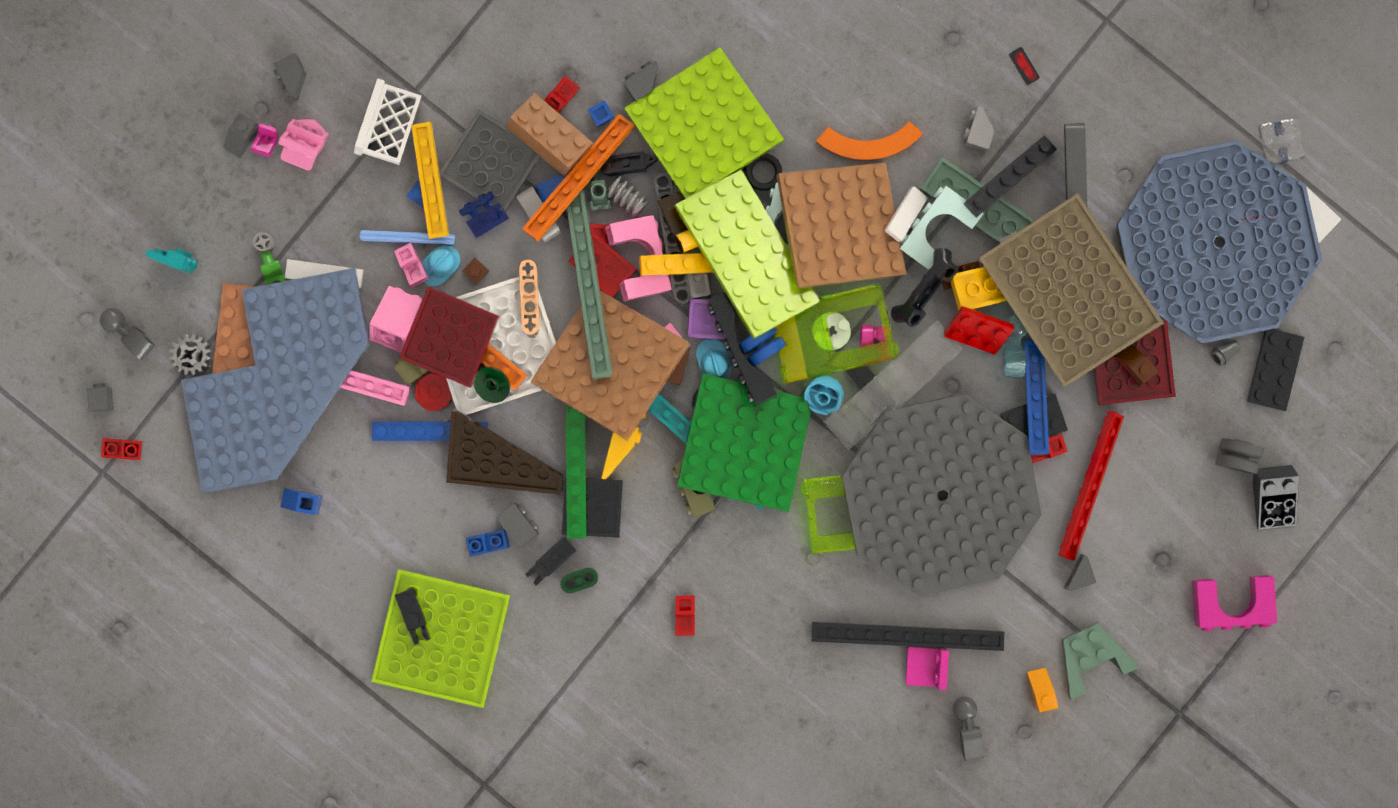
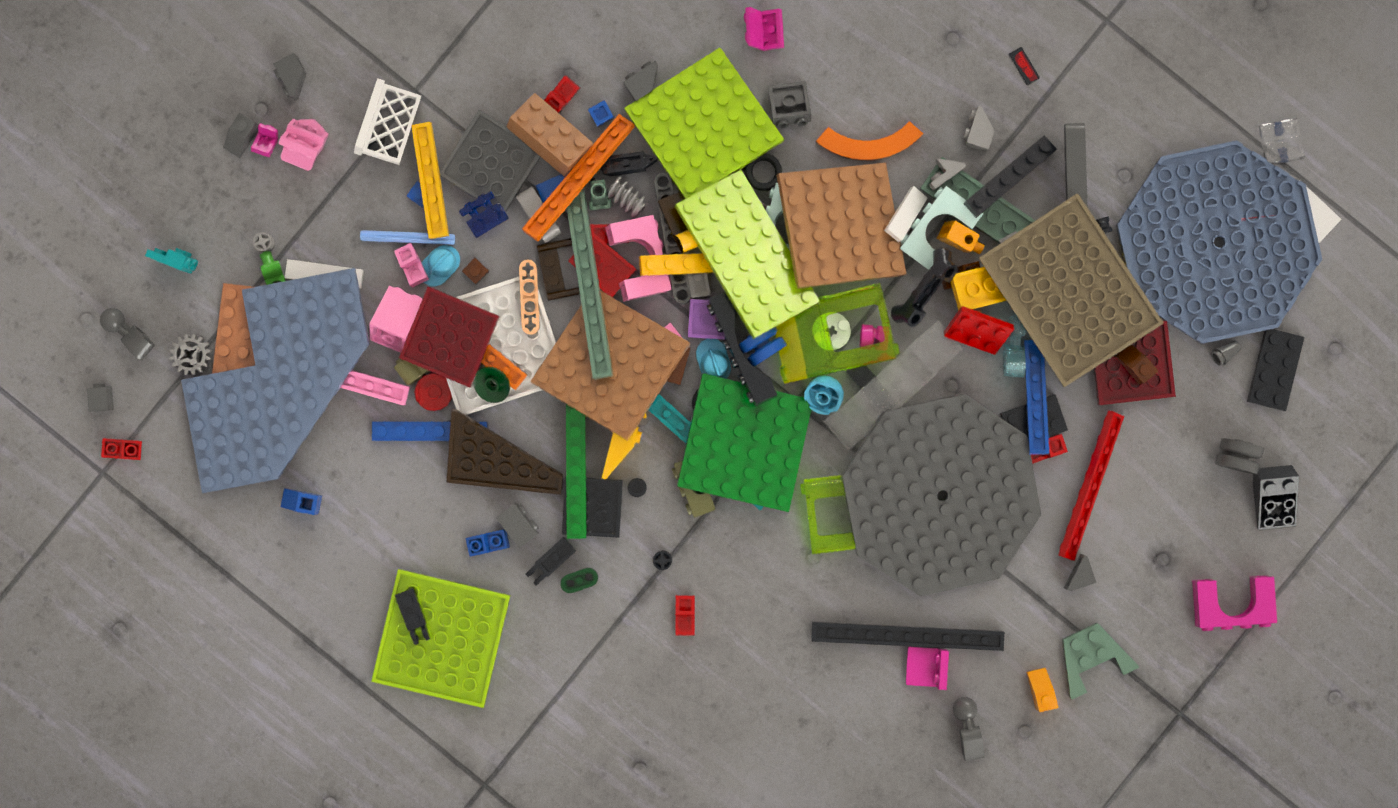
(552, 270): none -> dark brown plate
(637, 487): none -> black plate
(662, 560): none -> black wheel
(764, 29): none -> dark pink bracket
(789, 104): none -> dark grey plate
(949, 169): none -> light grey slope
(960, 237): none -> light orange torso
(1104, 224): none -> black wheel

